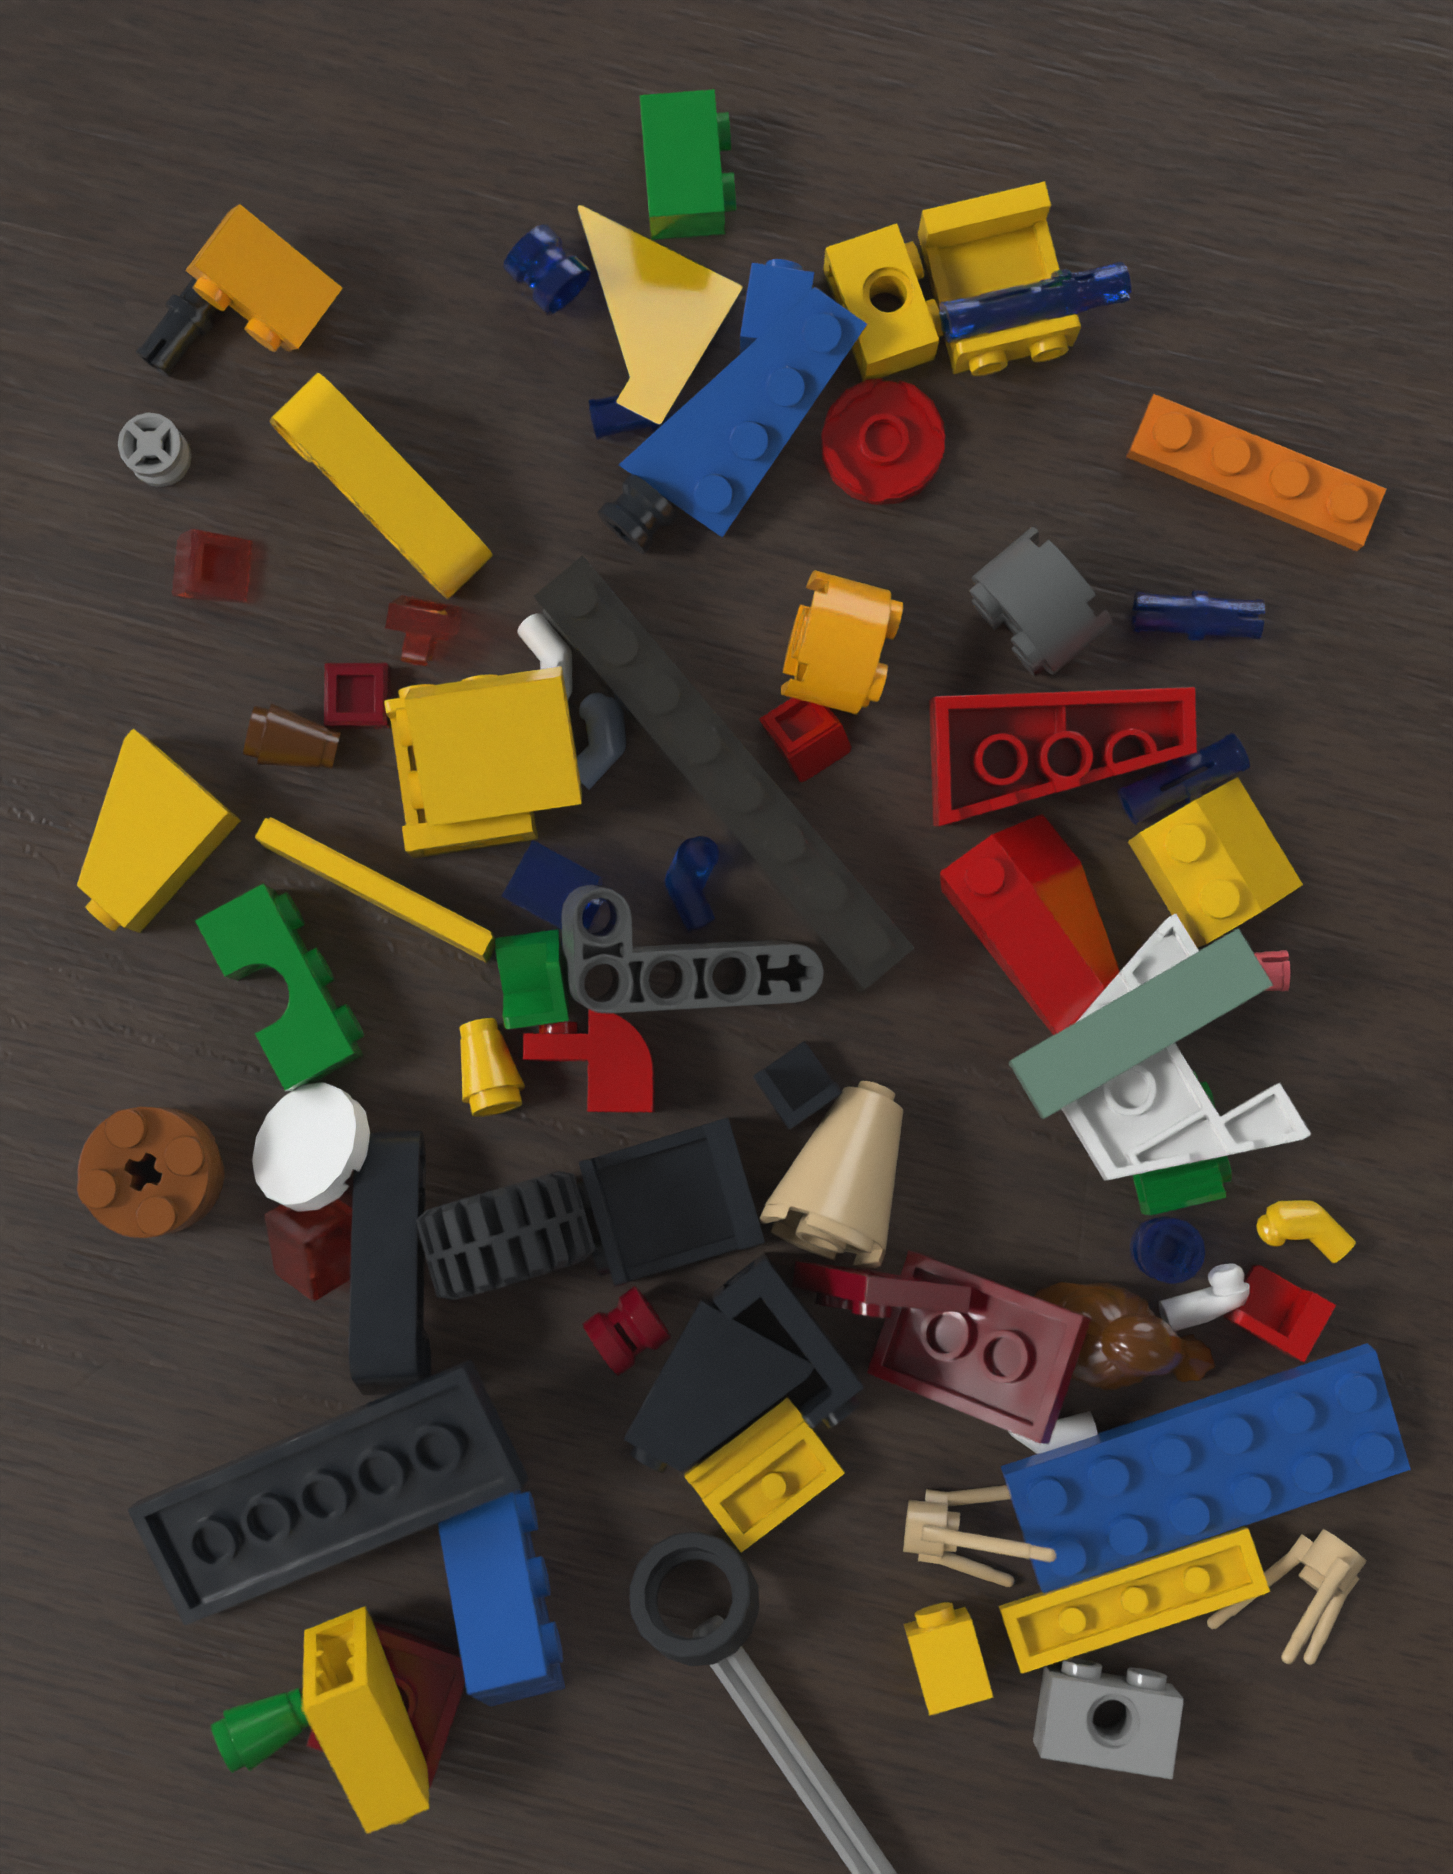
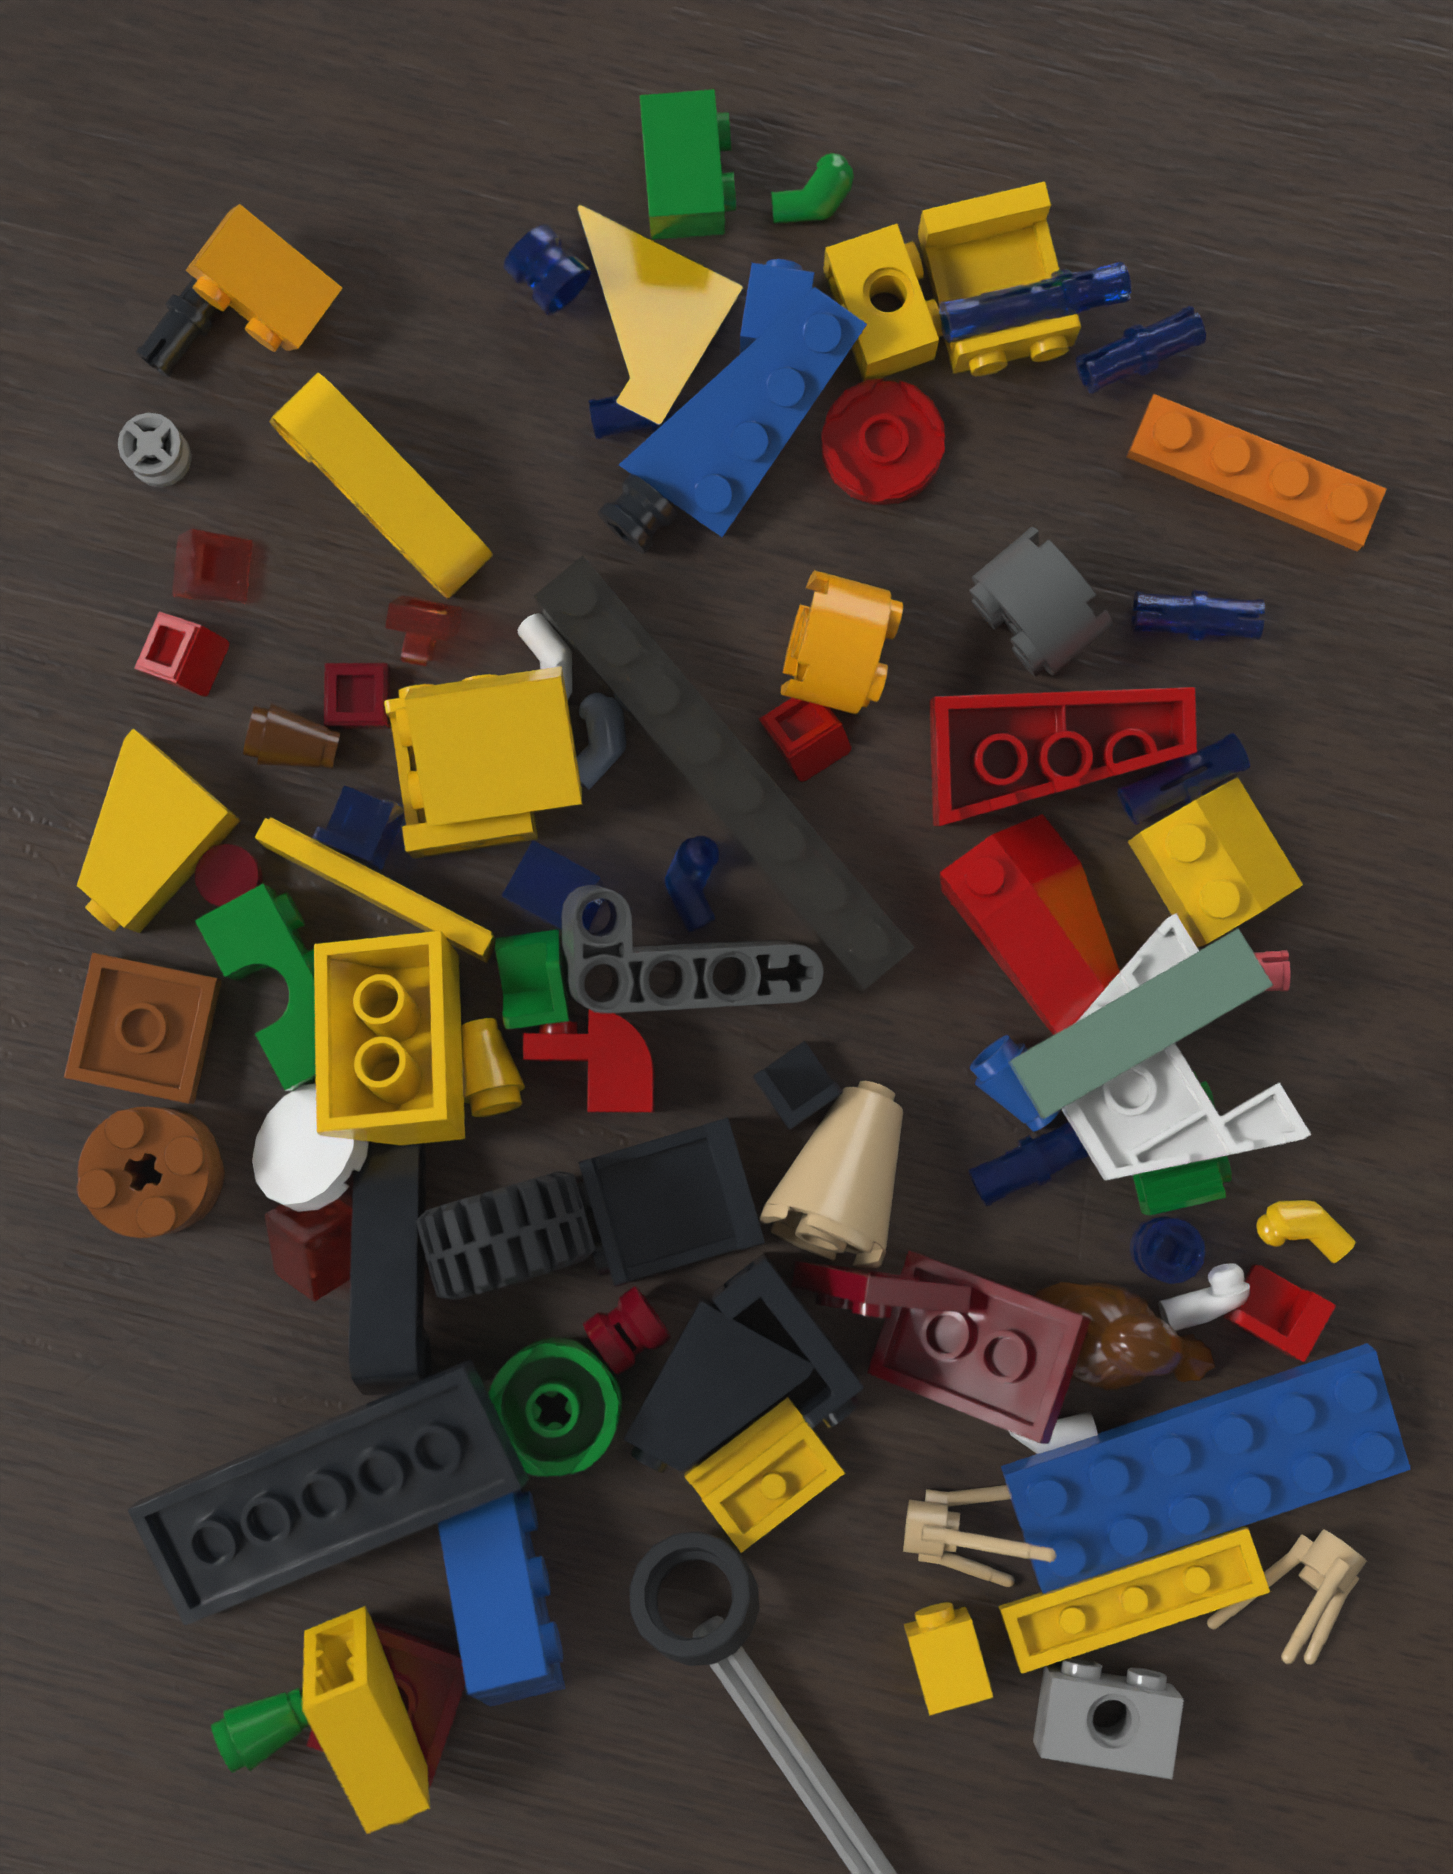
(143, 1028): none -> dark orange plate
(182, 654): none -> red slope
(226, 873): none -> dark red tile
(362, 827): none -> clear blue panel
(389, 1040): none -> yellow slope
(593, 1402): none -> green brick
(820, 195): none -> green arm
(1001, 1084): none -> blue cone
(1028, 1163): none -> clear blue pin
(1140, 349): none -> clear blue pin

